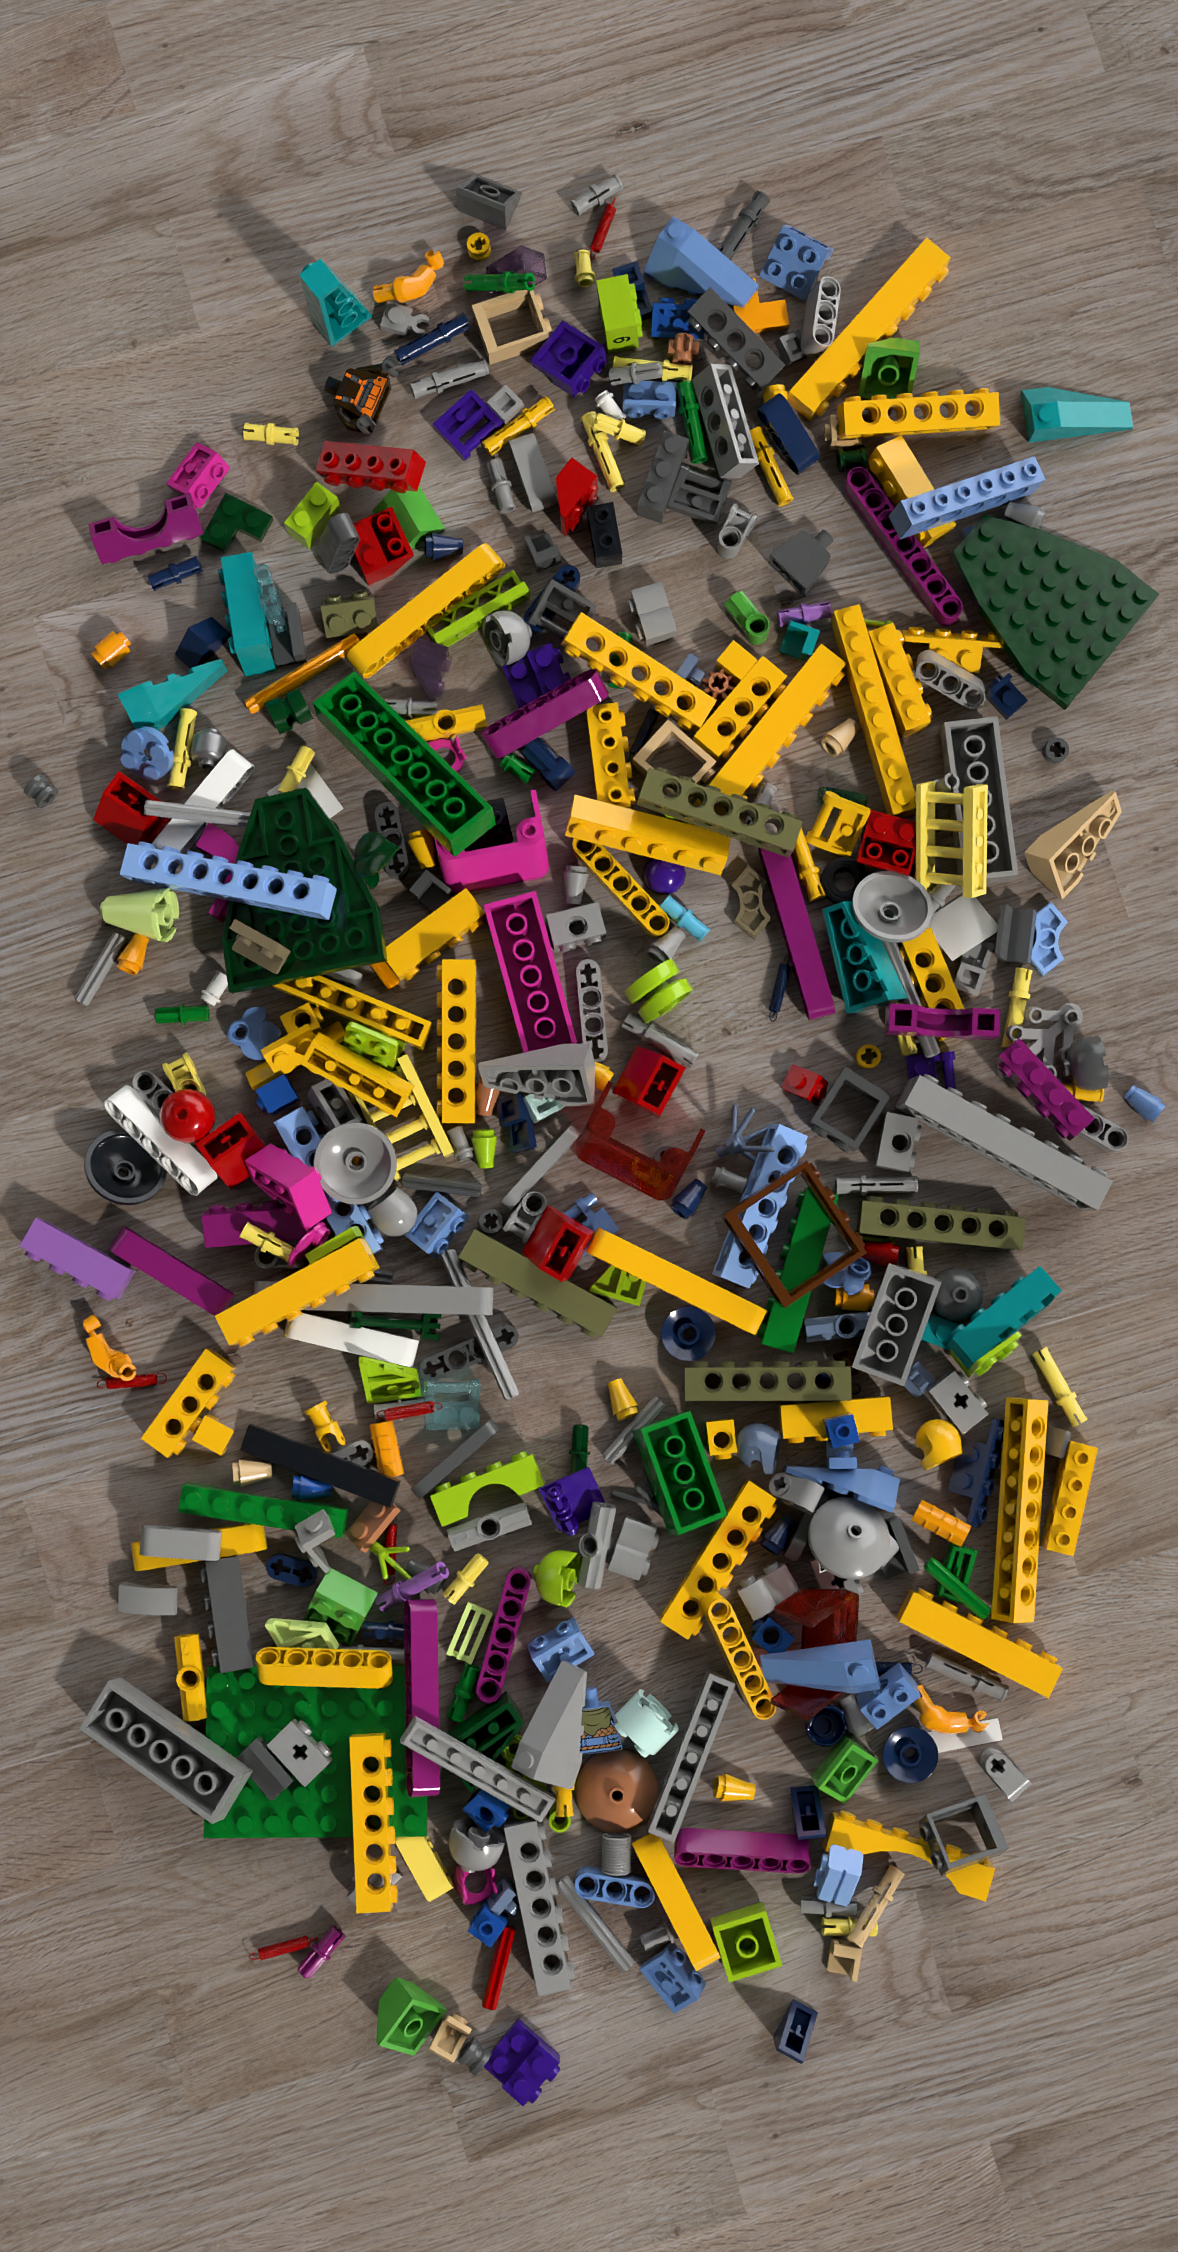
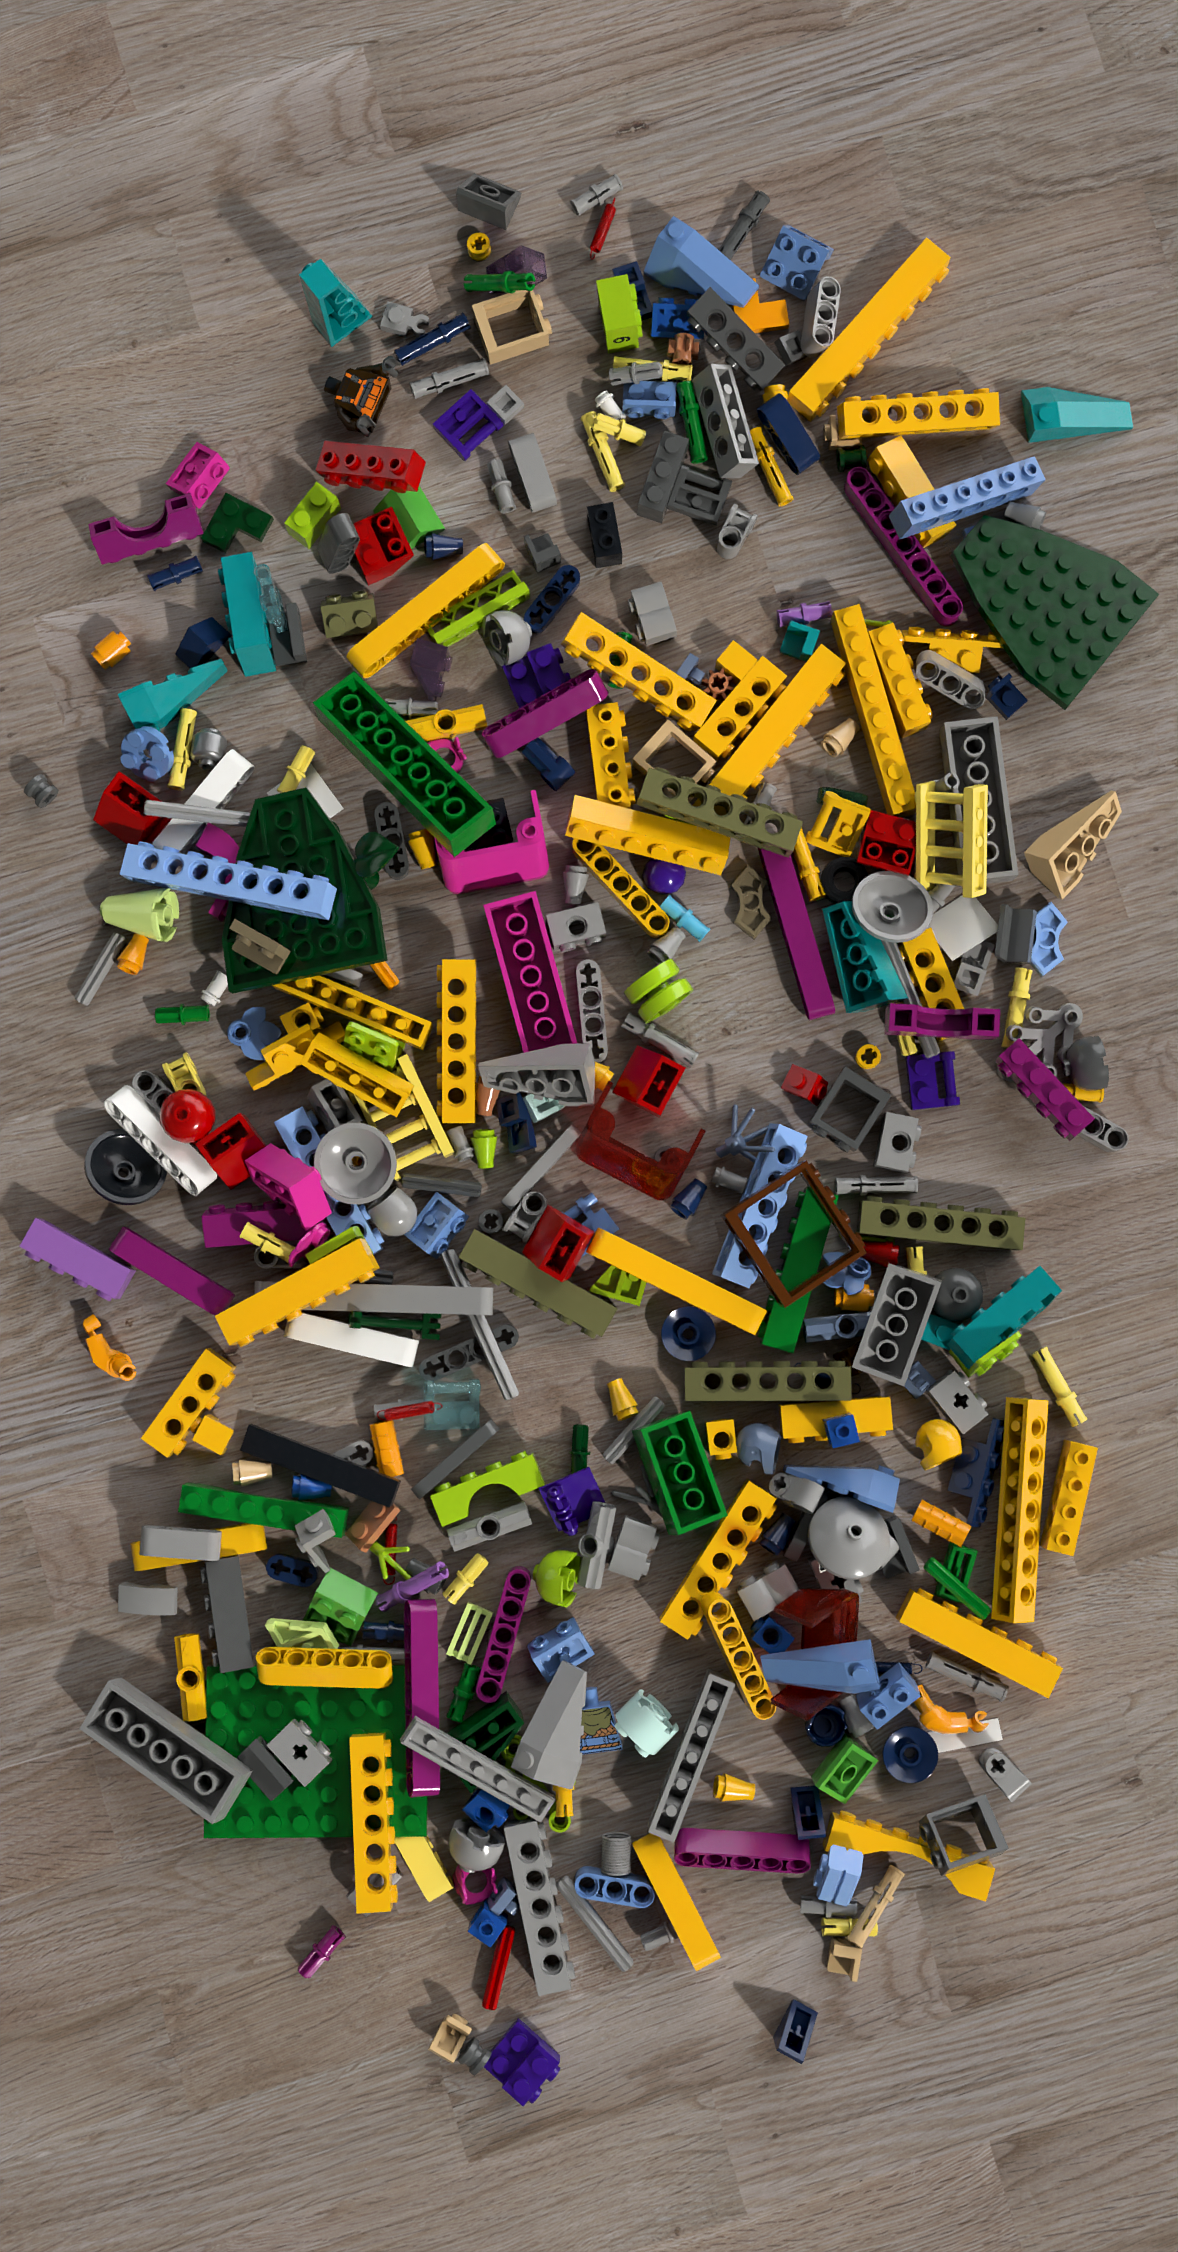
(137, 1381): red piece -> none
(271, 434): light yellow pin -> none
(276, 1095): blue brick -> none
(283, 1947): red piece -> none
(289, 710): dark green wheel -> none
(301, 674): light orange axle -> none
(324, 1424): yellow piece -> none
(388, 1380): lime wing -> none
(406, 2016): bright green slope -> none
(410, 287): light orange arm -> none
(430, 891): dark grey panel -> none
(434, 934): yellow brick -> none
(517, 767): green pin -> none
(523, 422): yellow pin -> none
(562, 603): dark grey plate -> none
(570, 359): dark purple plate -> none
(574, 492): red slope -> none
(584, 274): light yellow pin -> none
(611, 1772): nougat dish -> none
(644, 731): dark blue piece -> none
(673, 1977): medium blue bracket -> none
(746, 616): bright green piece -> none
(746, 1942): lime brick -> none
(779, 988): dark blue piece -> none
(802, 559): dark grey torso -> none
(840, 1457): medium blue bracket -> none
(889, 368): bright green slope -> none
(1004, 1143): light grey brick -> none
(1056, 1441): light grey slope -> none
(1062, 745): dark grey bush -> none
(1144, 1103): medium blue cone -> none

